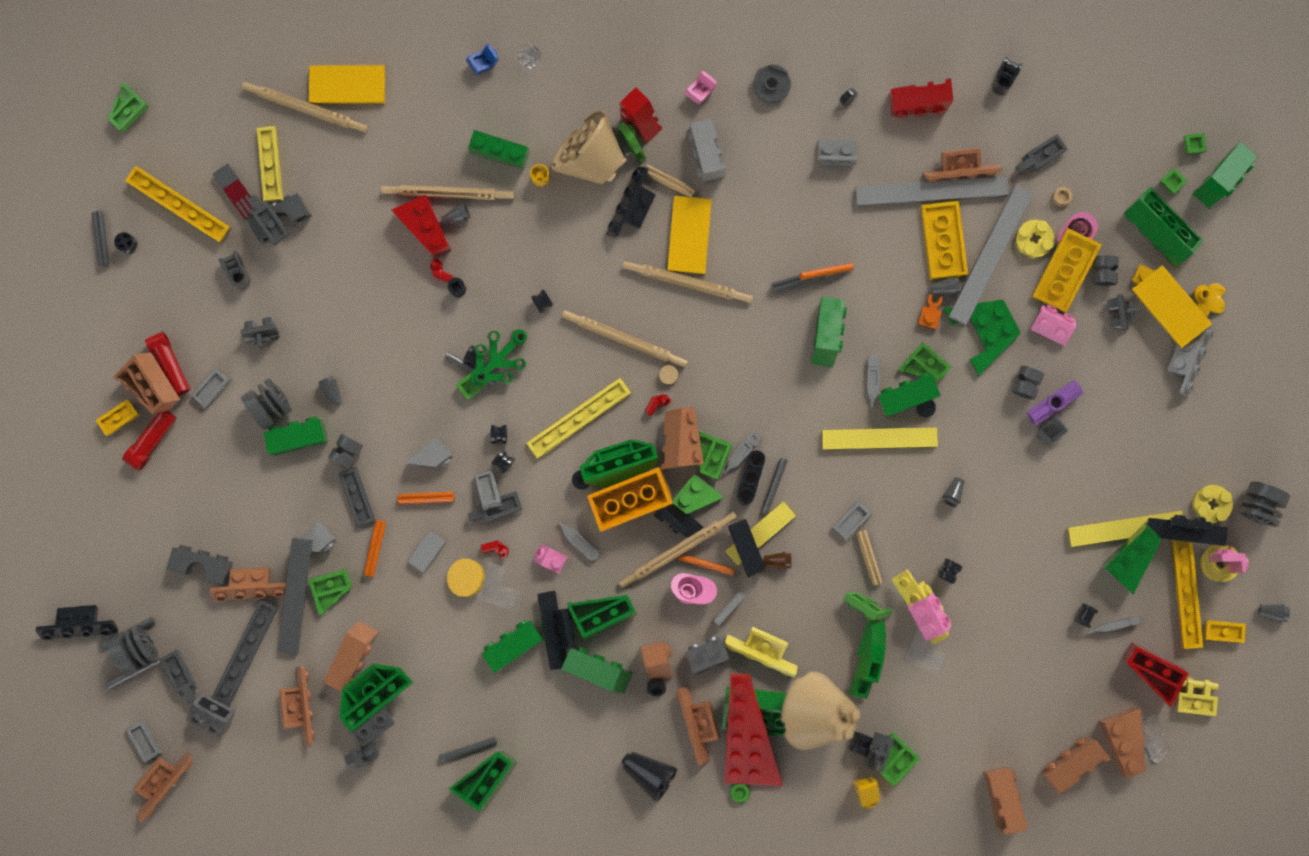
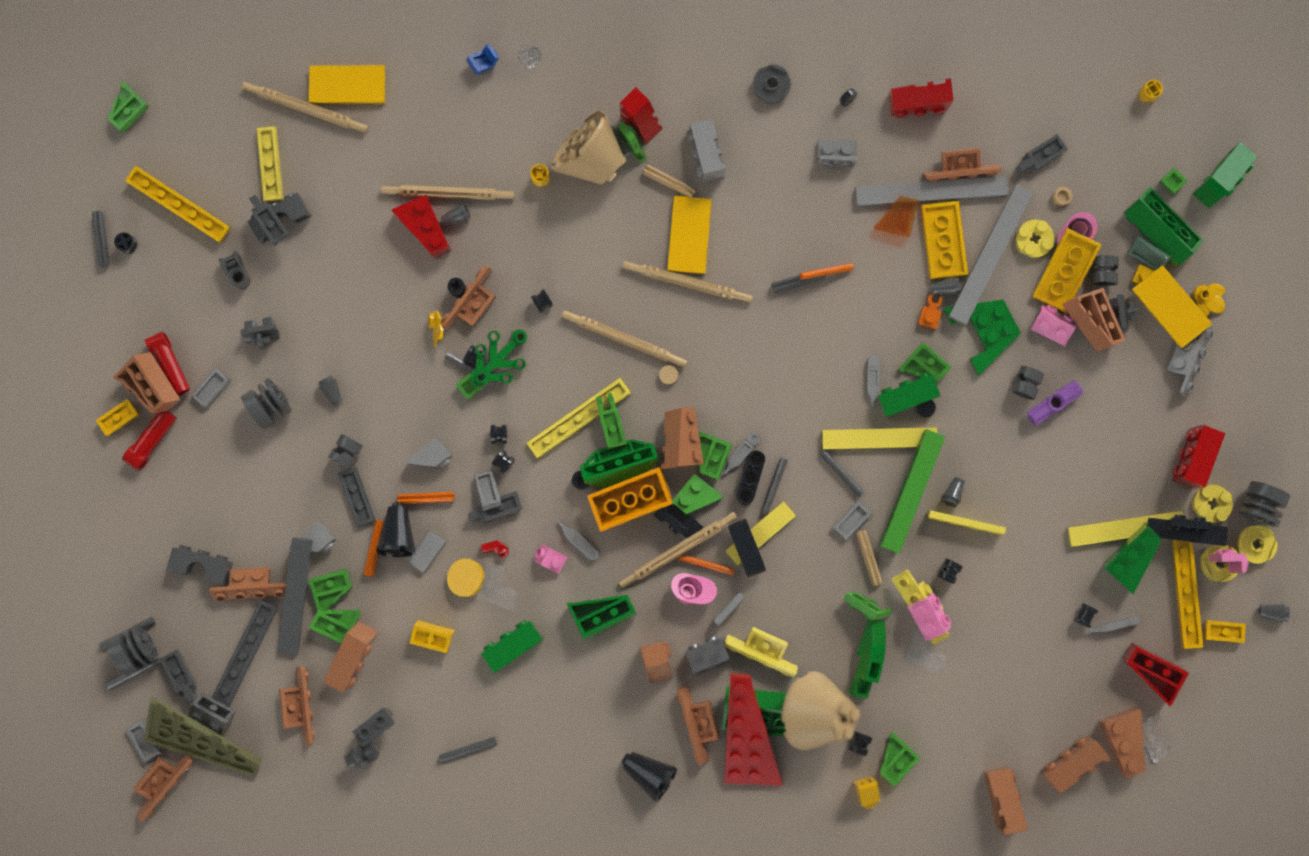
(77, 622): black bracket -> none
(184, 735): none -> olive wing
(234, 190): tile -> none
(295, 436): green brick -> none
(334, 623): none -> bright green wing
(370, 693): green wedge -> none
(396, 533): none -> black cone
(431, 636): none -> yellow hinge
(434, 322): none -> yellow plate
(438, 272): red arm -> none
(473, 302): none -> nougat bracket
(484, 781): green wedge -> none
(498, 149): green brick -> none
(556, 629): black bracket -> none
(597, 670): green wedge -> none
(611, 423): none -> bright green hinge
(633, 205): black bracket -> none
(655, 402): red arm -> none
(656, 687): black tile -> none
(701, 88): bright pink bracket -> none
(739, 793): bright green tile -> none
(778, 561): reddish brown cone -> none
(828, 331): green wedge -> none
(841, 473): none -> dark grey bar
(878, 751): dark grey hips -> none
(899, 217): none -> clear orange wing
(912, 491): none -> bright green piece
(967, 523): none -> light yellow tile
(1007, 73): black piece -> none
(1051, 431): dark grey bracket -> none
(1095, 319): none -> nougat wedge
(1147, 93): none -> yellow wheel
(1148, 254): none -> sand green tile
(1195, 143): bright green plate -> none
(1197, 703): light yellow plate -> none
(1198, 456): none -> red brick
(1266, 539): none -> light yellow plate

